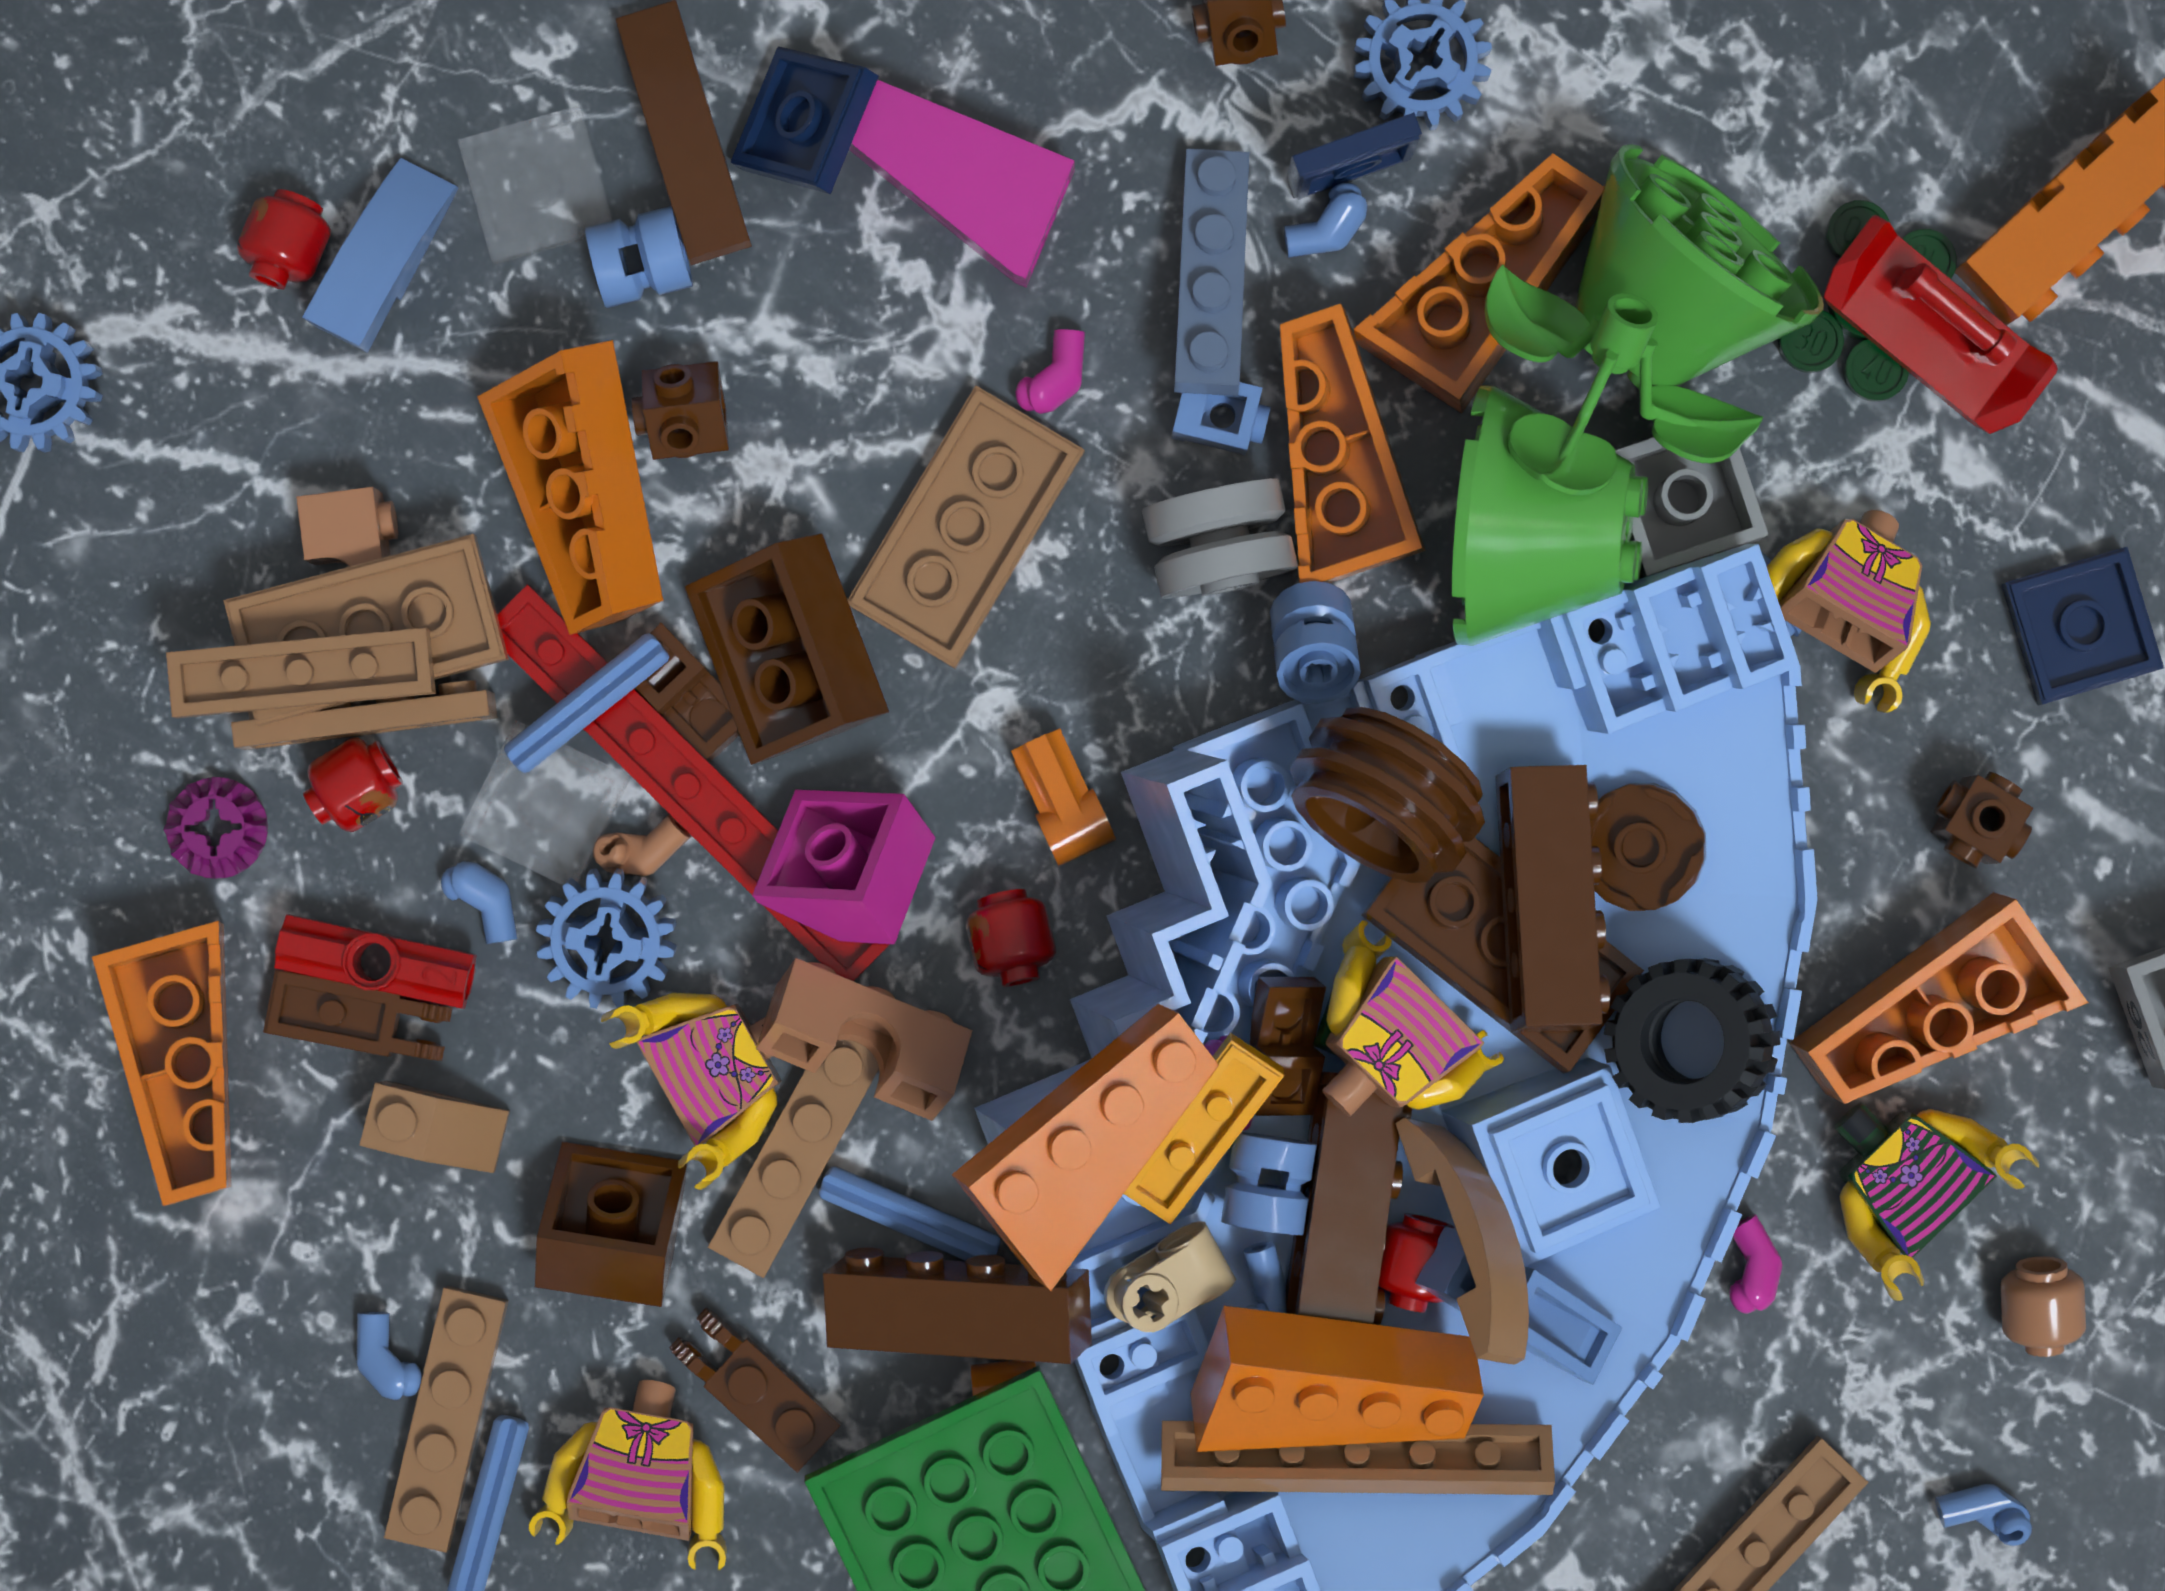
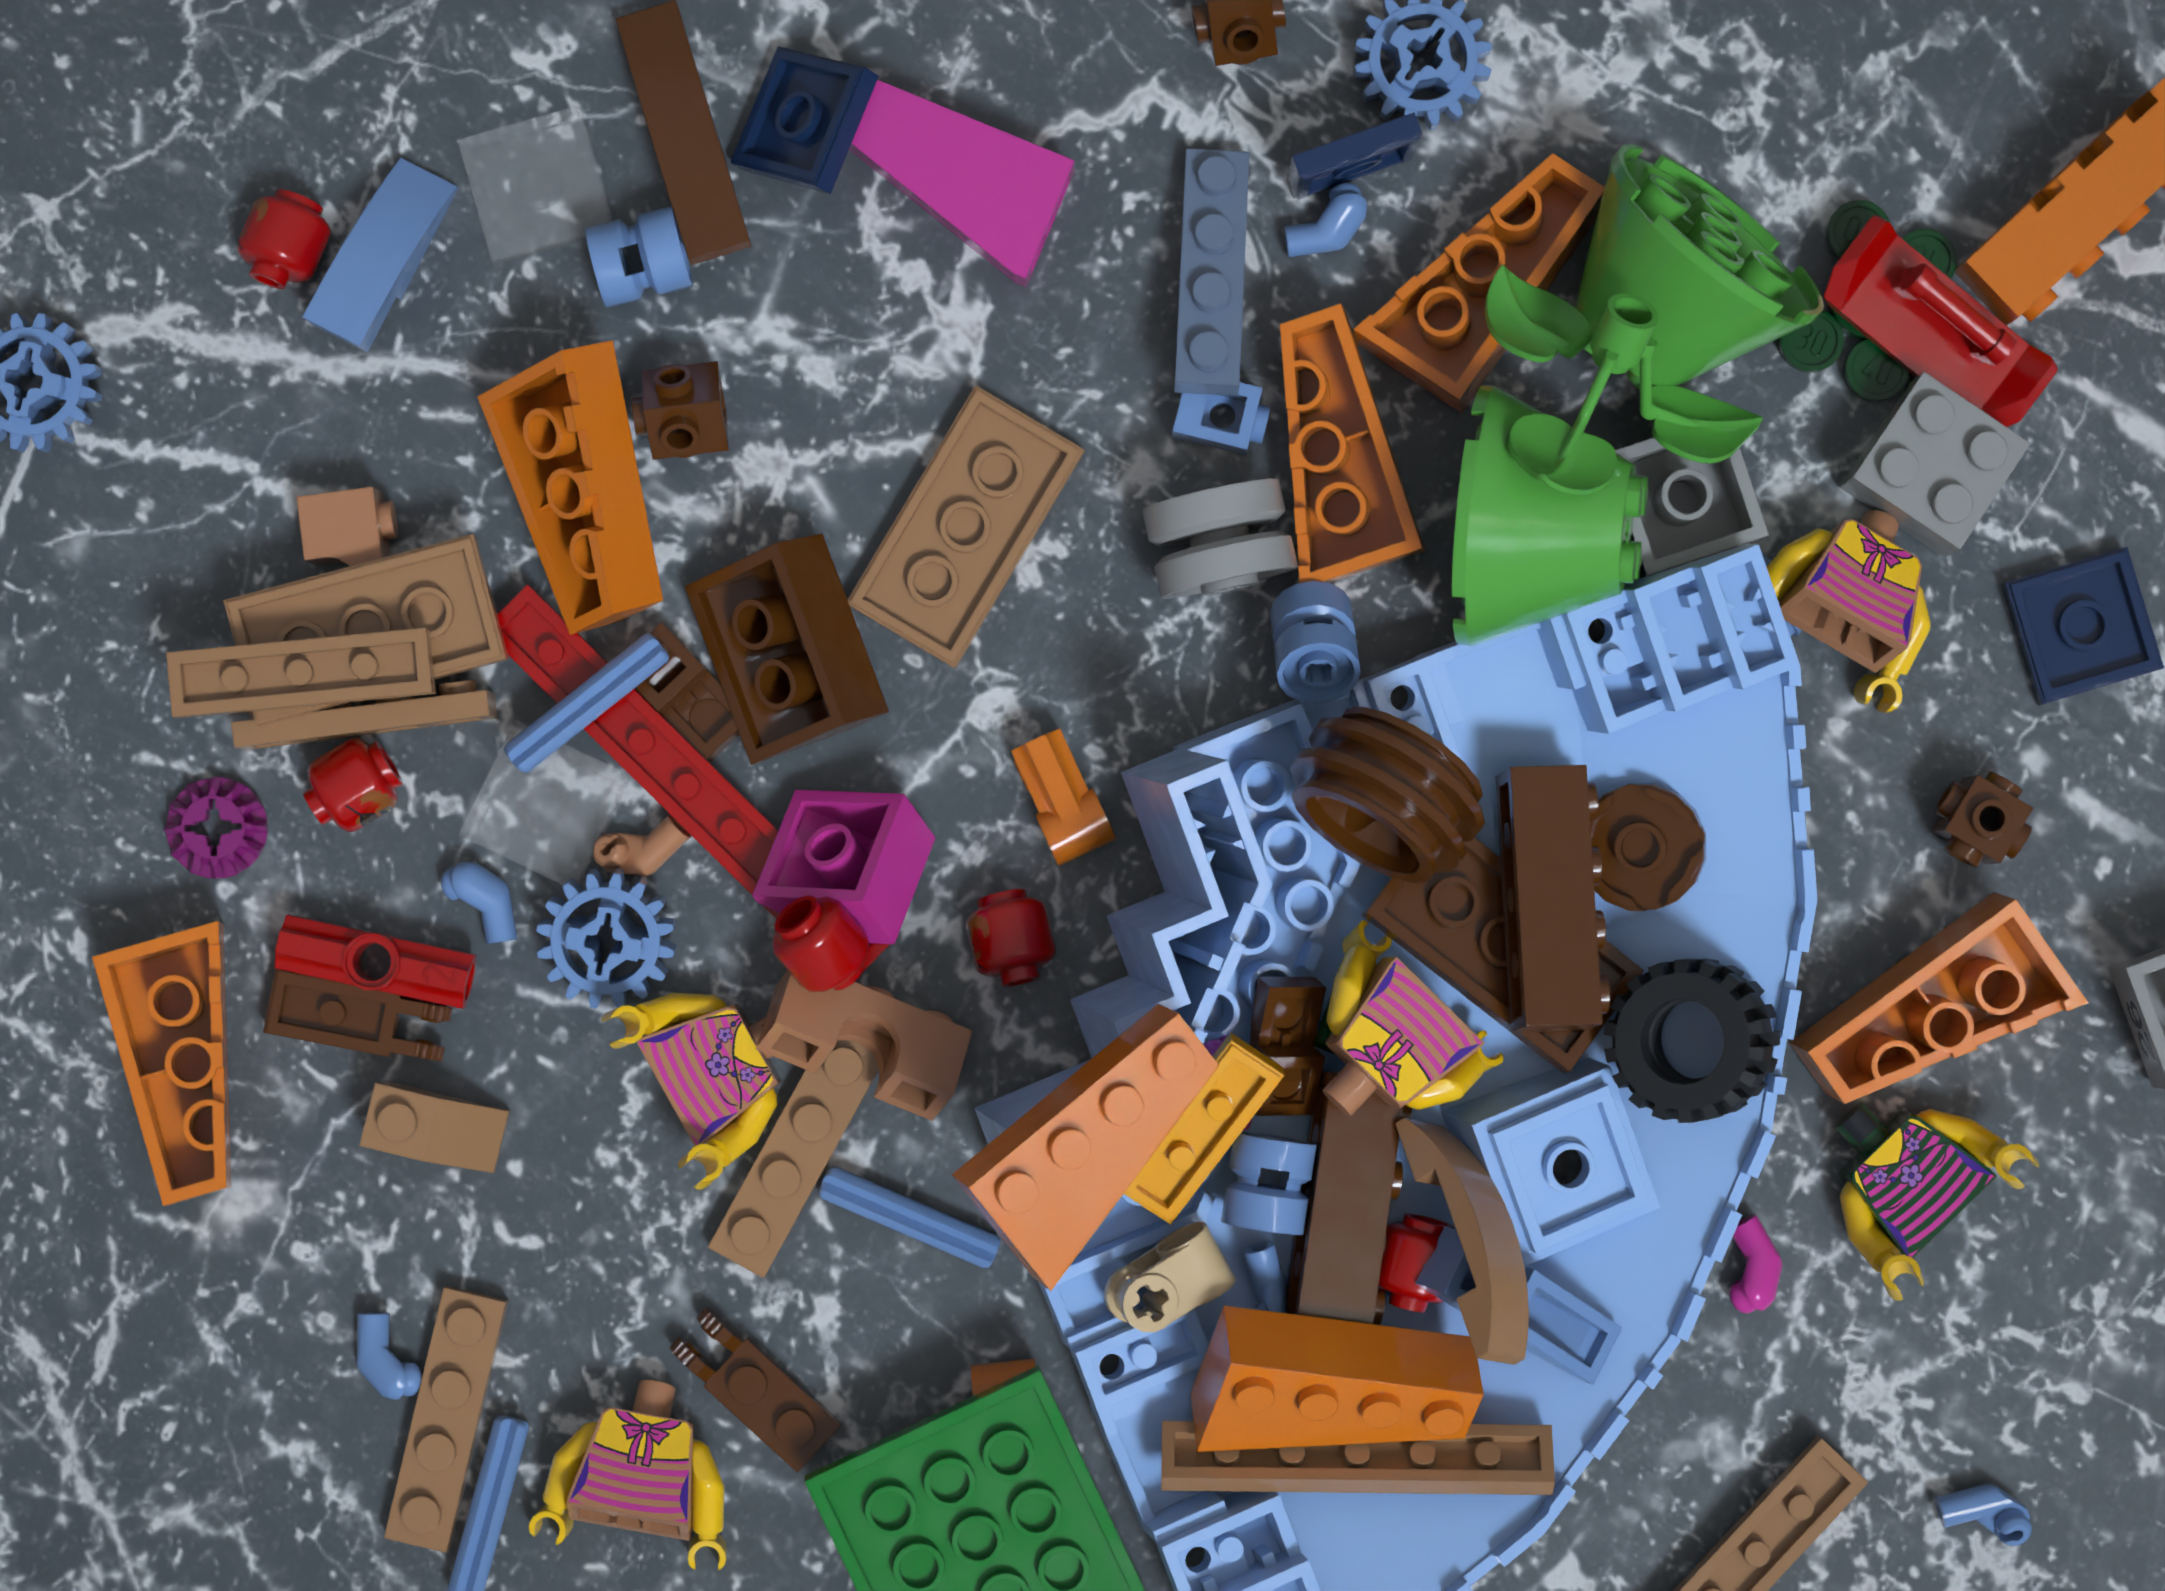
(610, 1224): reddish brown slope -> none
(820, 943): none -> red head
(955, 1307): reddish brown brick -> none
(1058, 380): dark pink arm -> none
(1935, 464): none -> light grey brick
(2043, 1305): nougat head -> none

